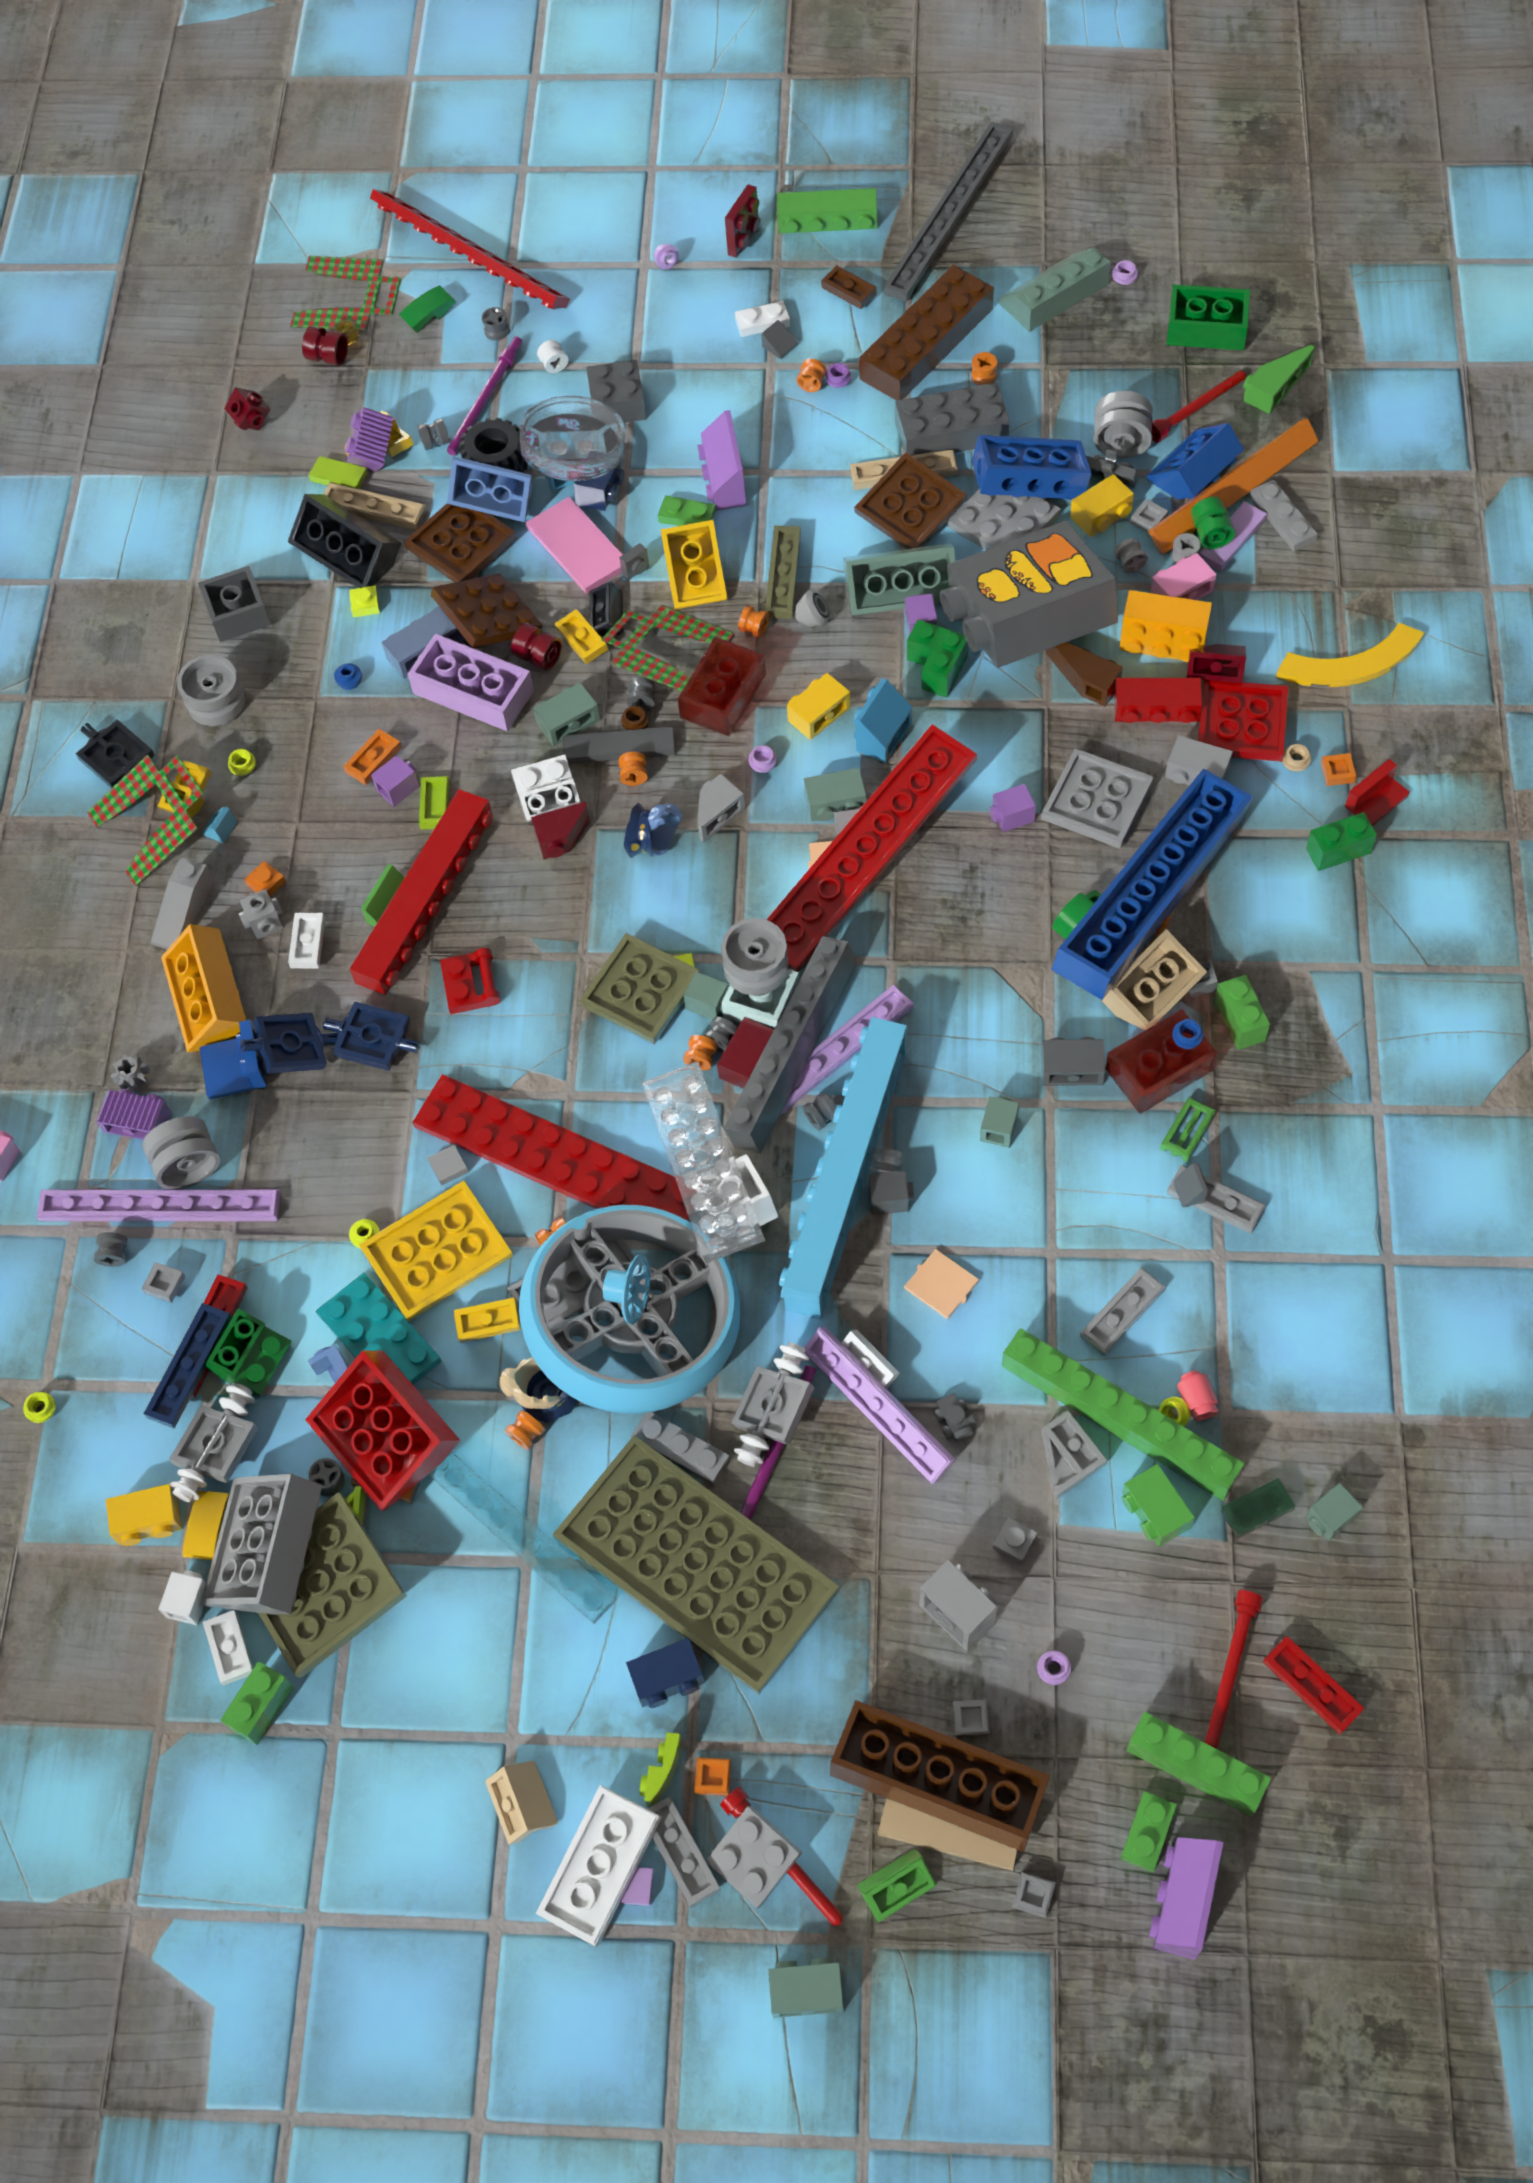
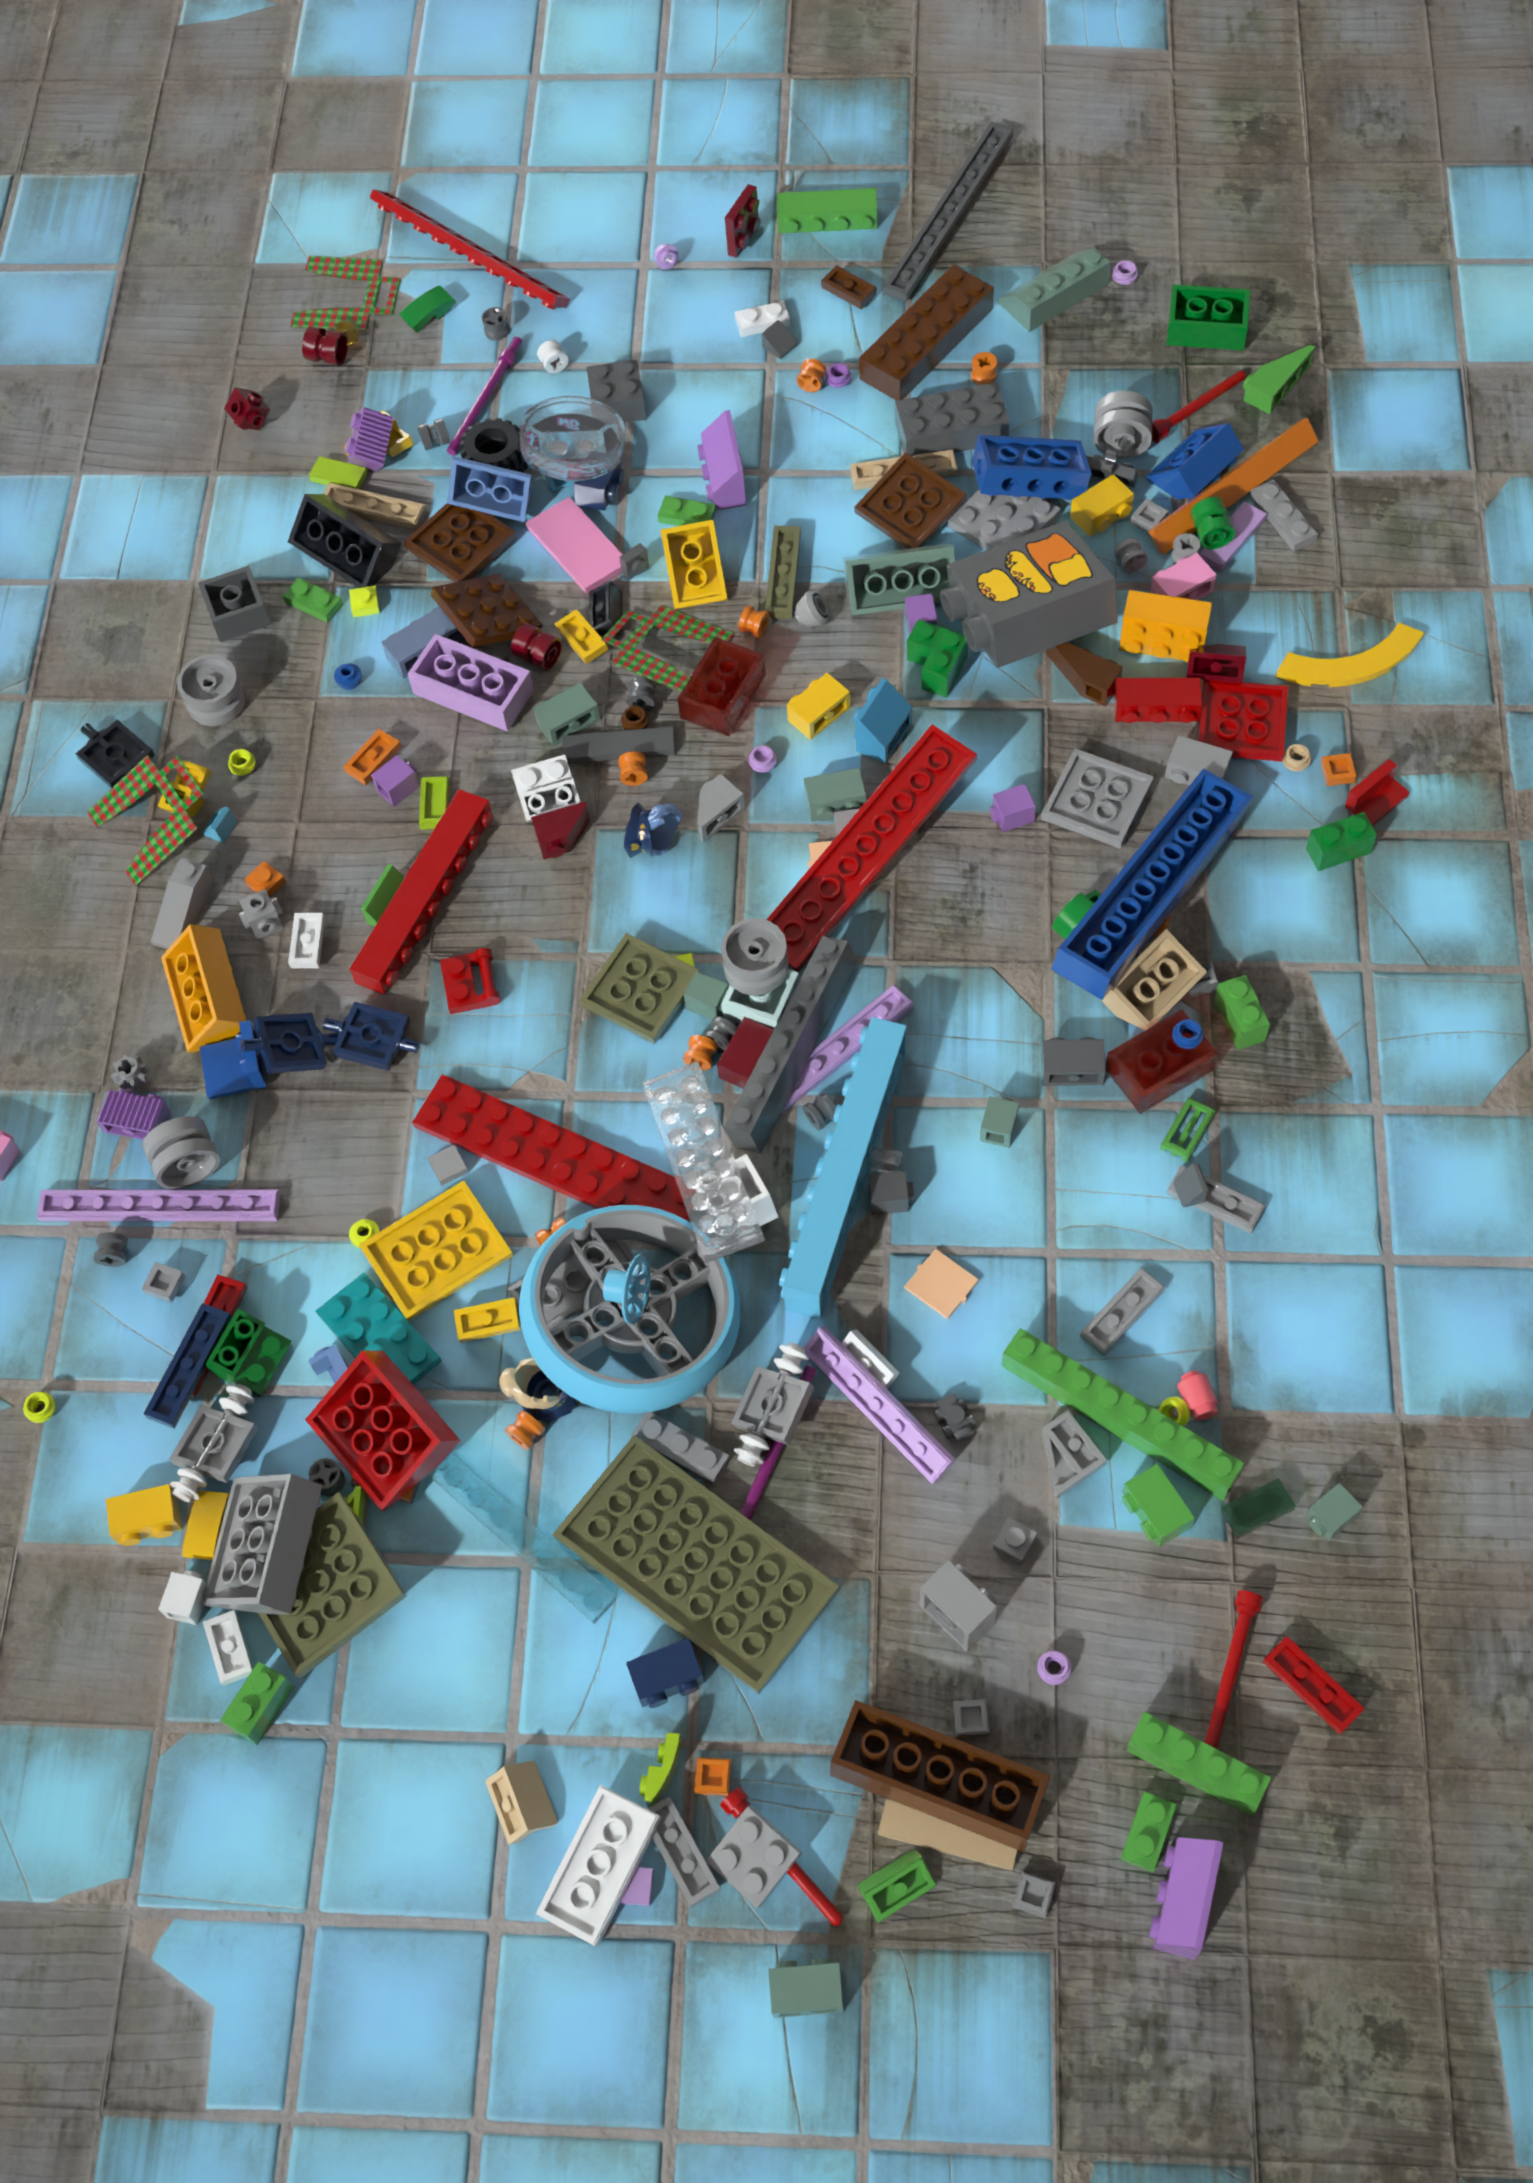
(313, 599): none -> bright green plate

